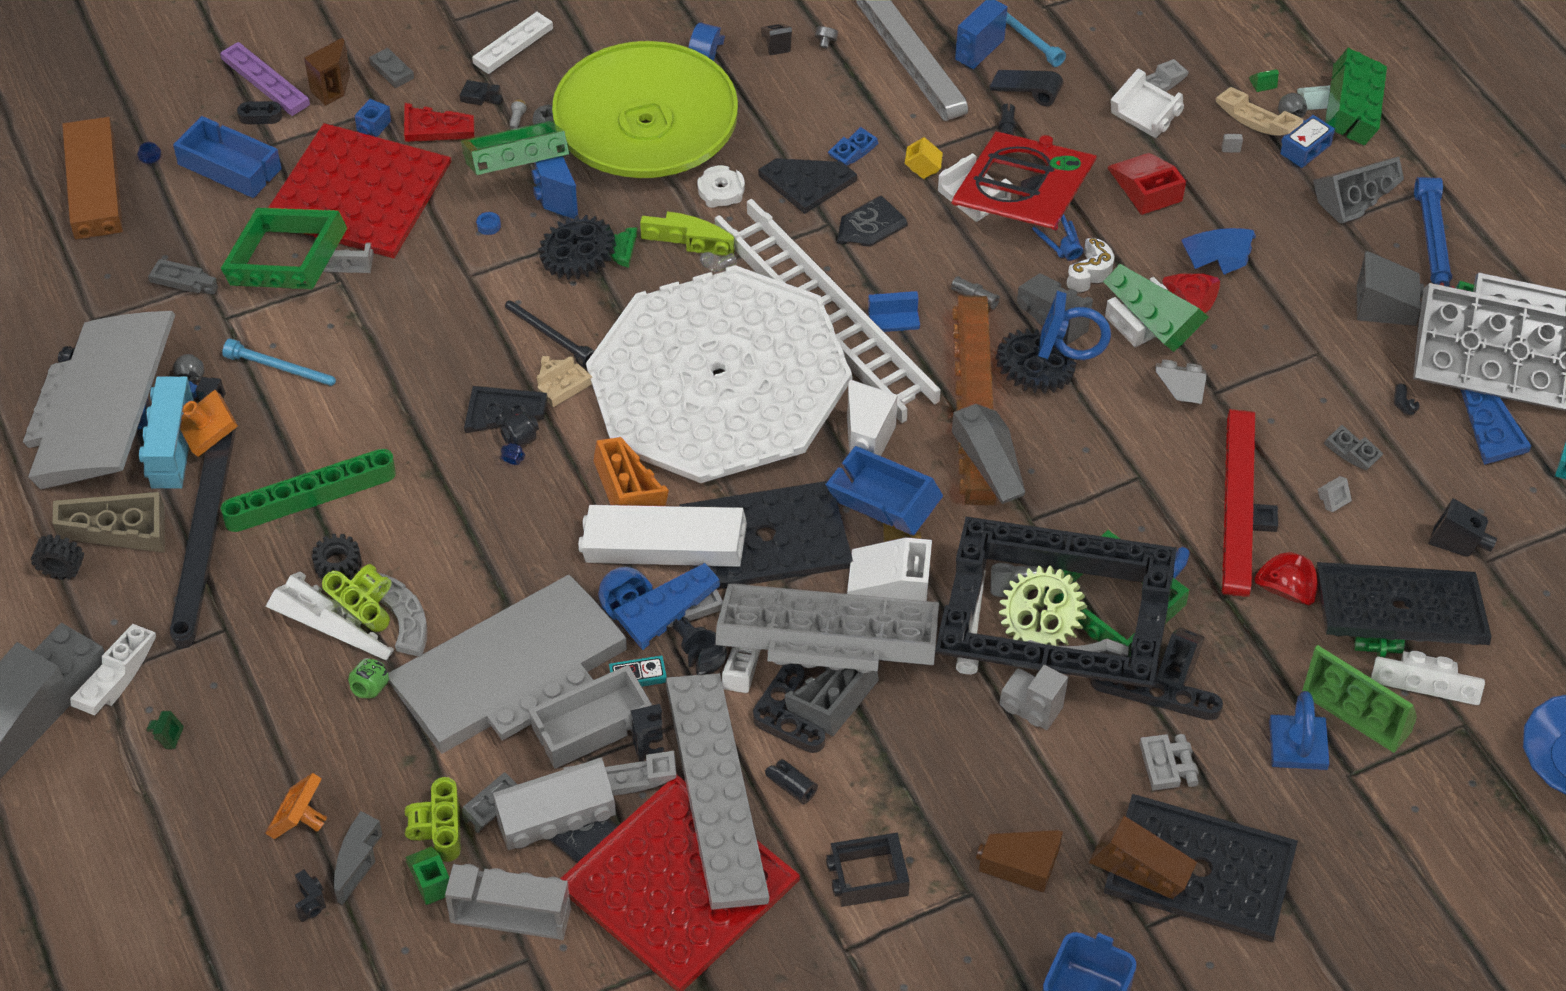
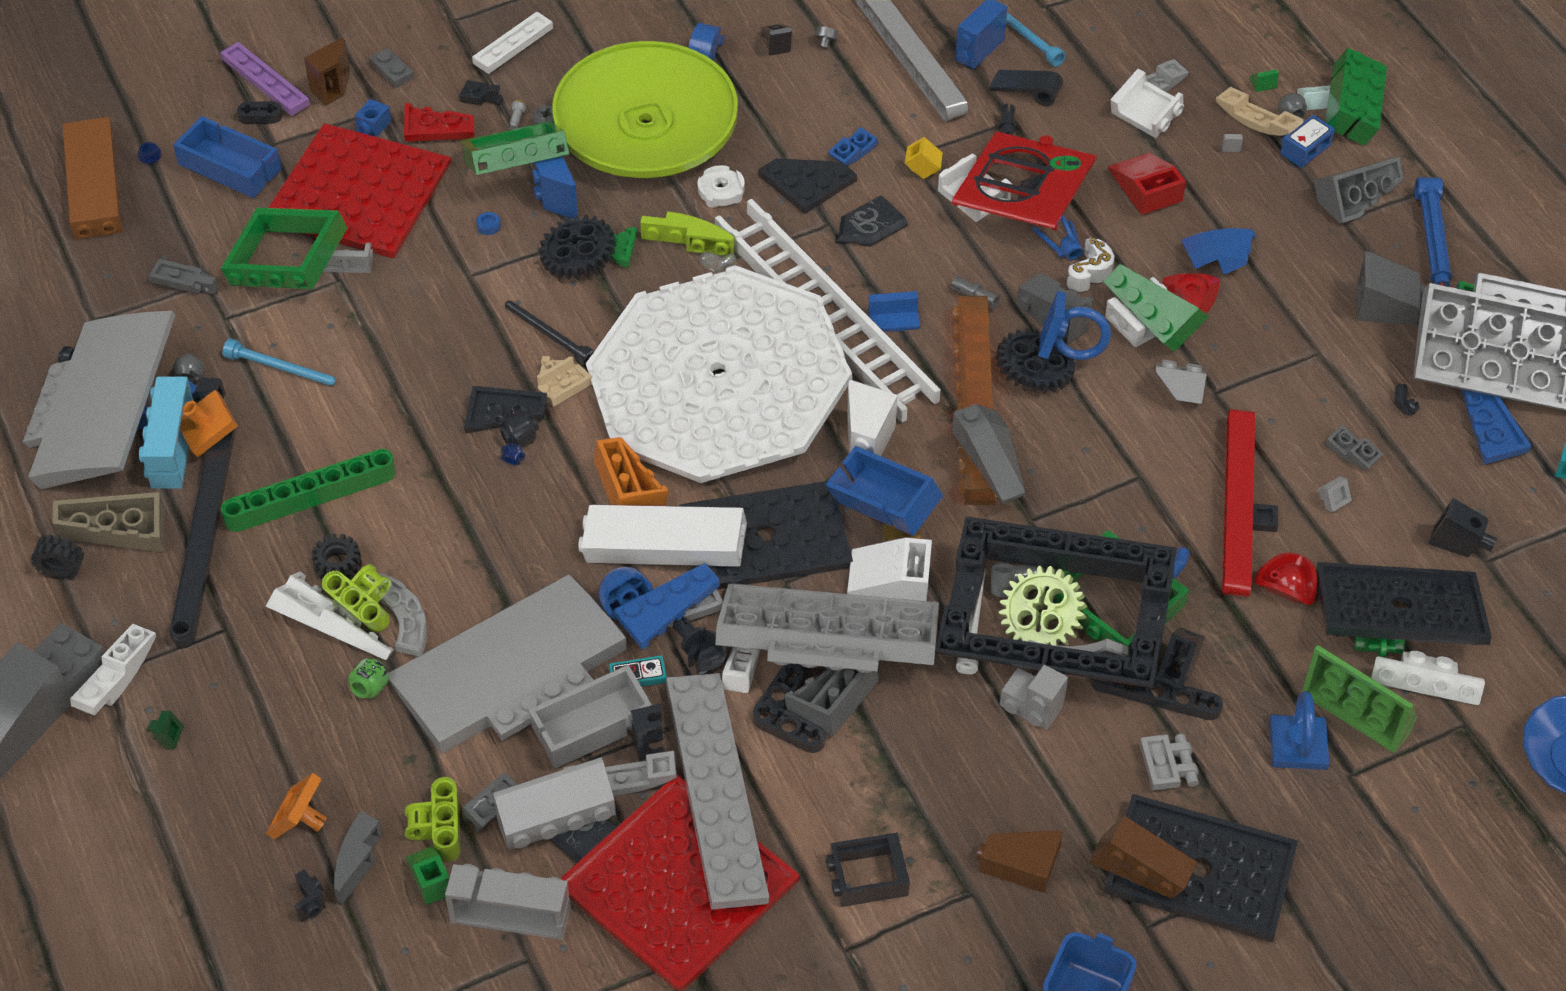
(792, 781): black hinge -> none

